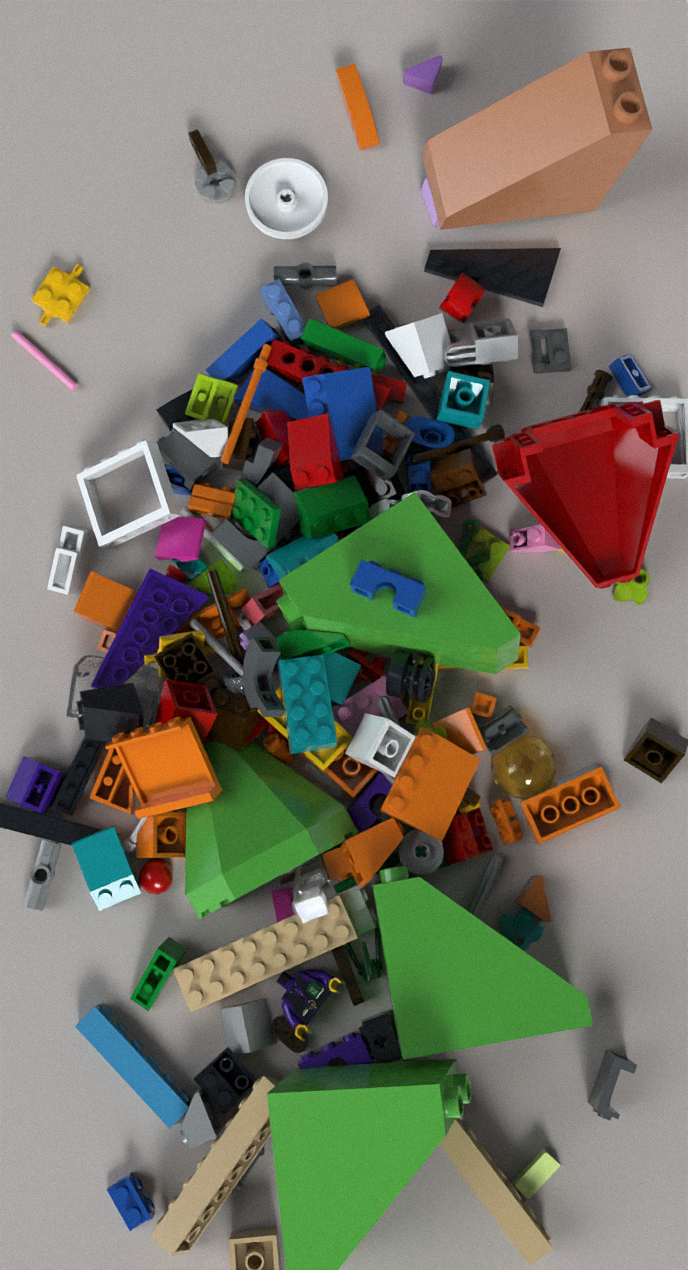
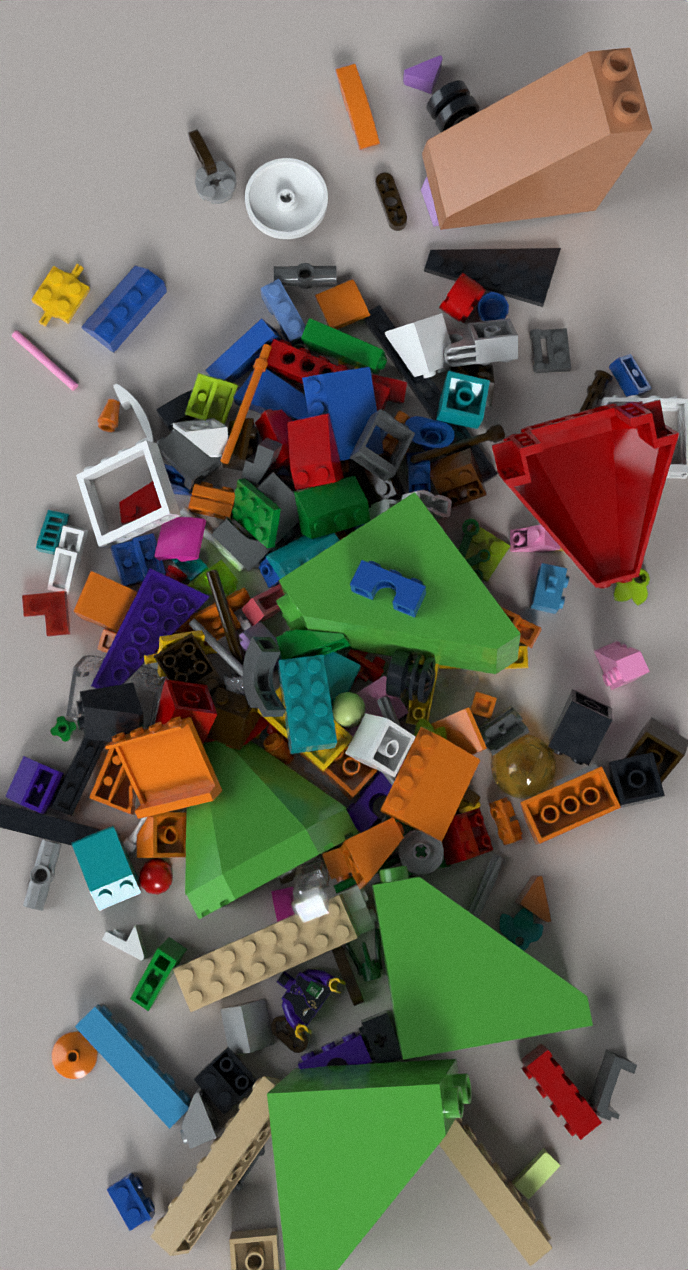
(41, 546): none -> teal slope
(53, 606): none -> clear red plate
(57, 729): none -> green plate
(85, 1053): none -> orange dish
(110, 416): none -> orange cone
(125, 307): none -> blue slope
(128, 402): none -> white slope
(133, 945): none -> white slope
(136, 558): none -> blue slope
(139, 504): none -> red wing
(348, 709): none -> yellowish green hair
(389, 210): none -> dark brown beam
(451, 105): none -> black wheel
(492, 307): none -> blue hair
(549, 588): none -> dark azure brick
(561, 1092): none -> red wedge
(580, 728): none -> black slope
(620, 664): none -> bright pink wedge
(635, 780): none -> black slope

